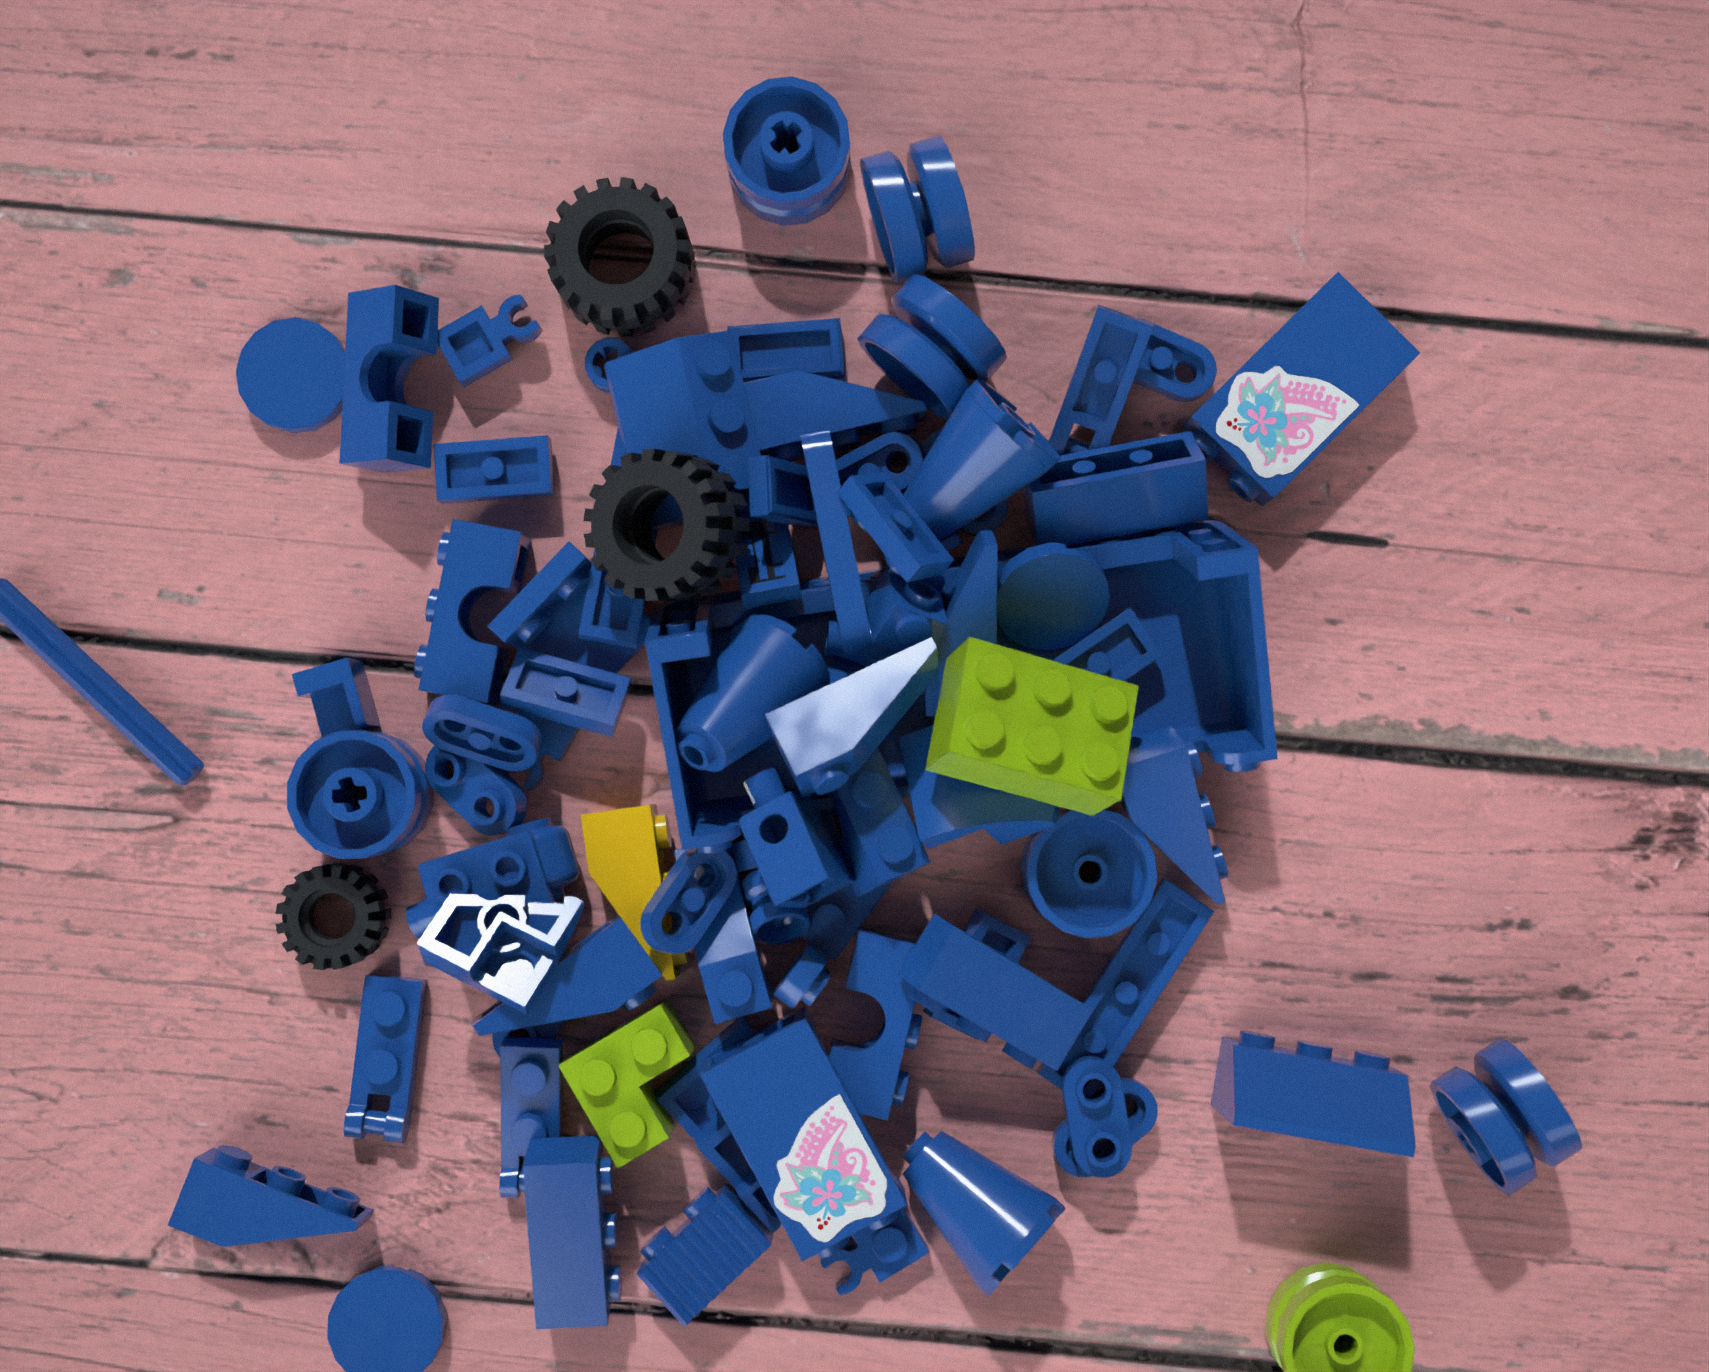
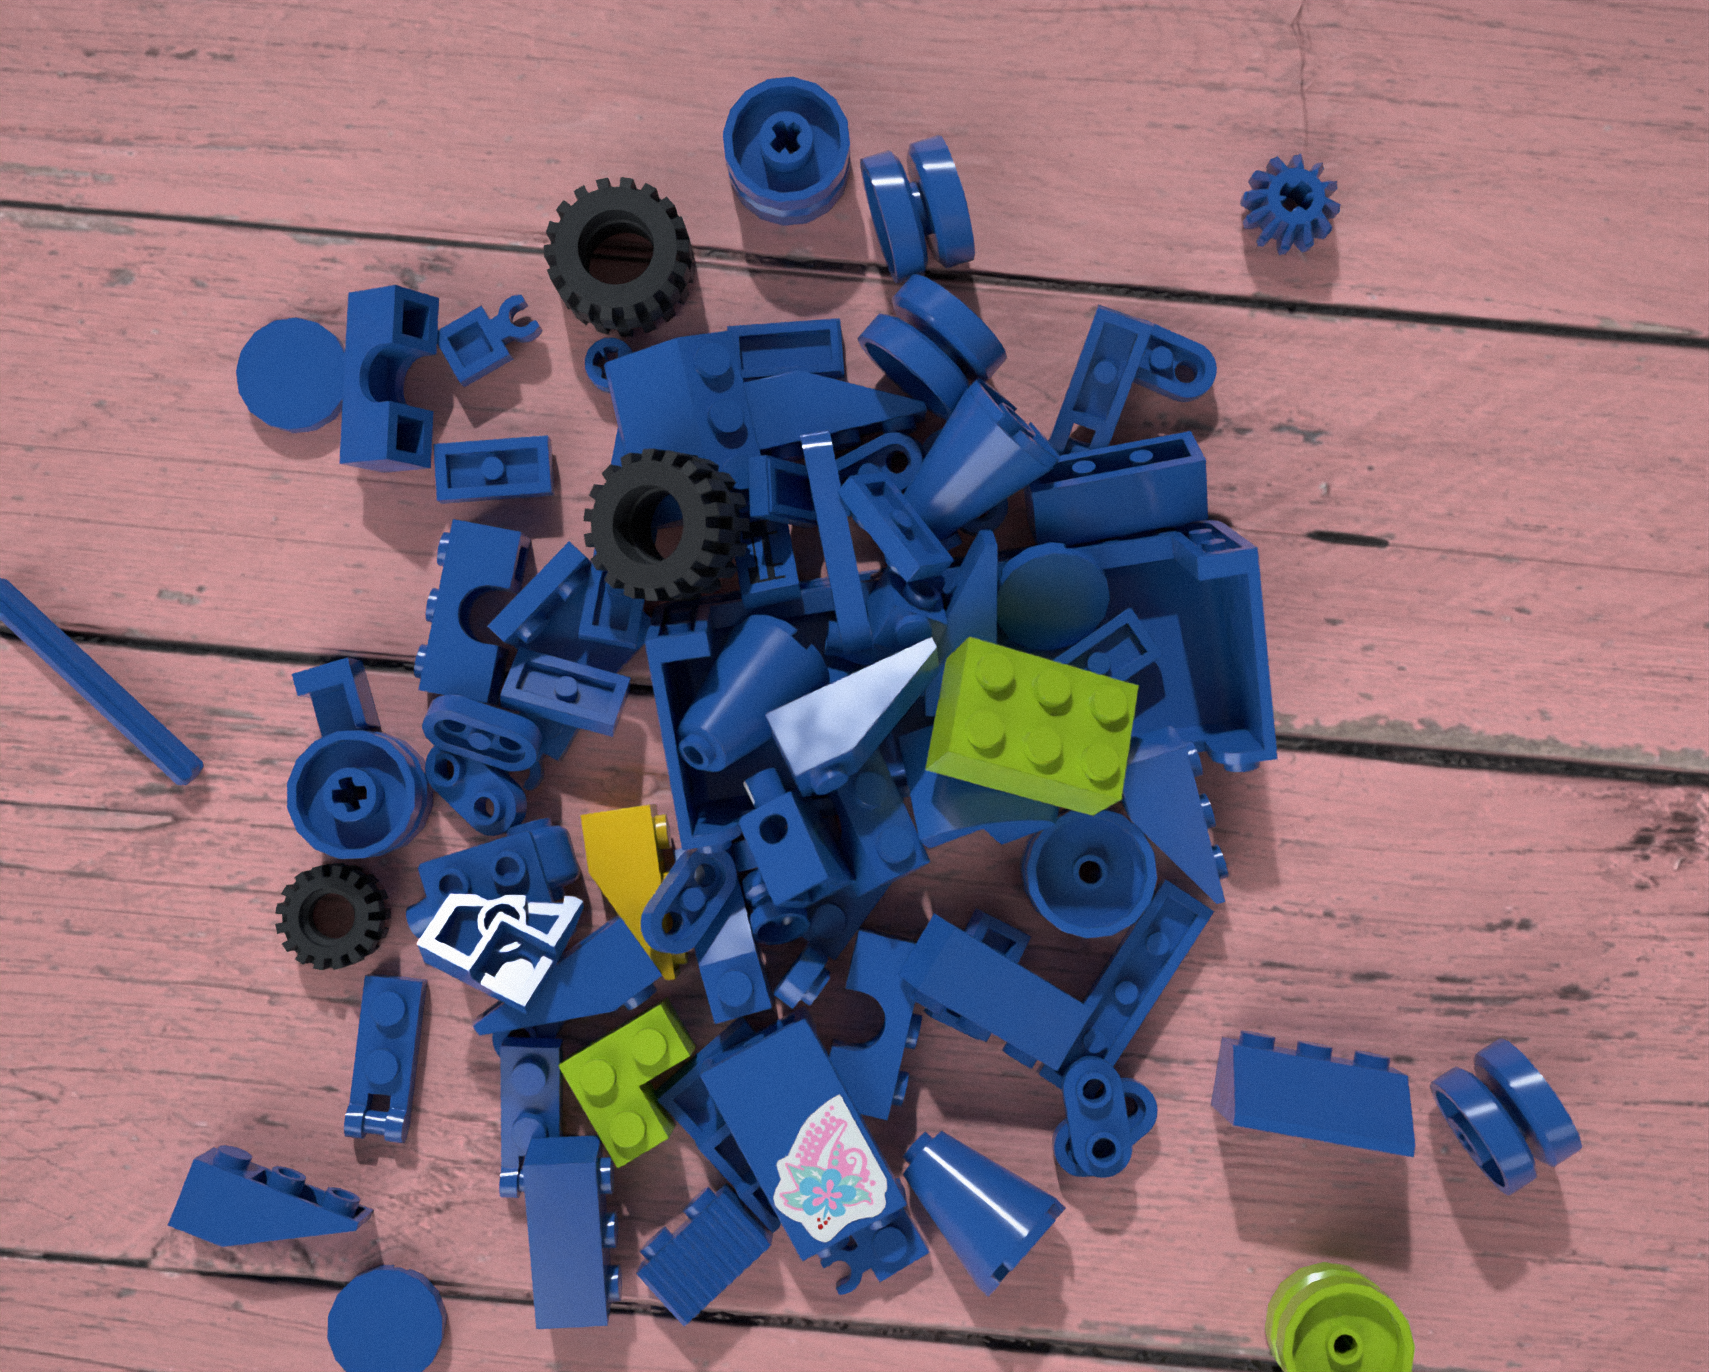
(1273, 188): none -> blue gear
(1299, 391): blue panel -> none

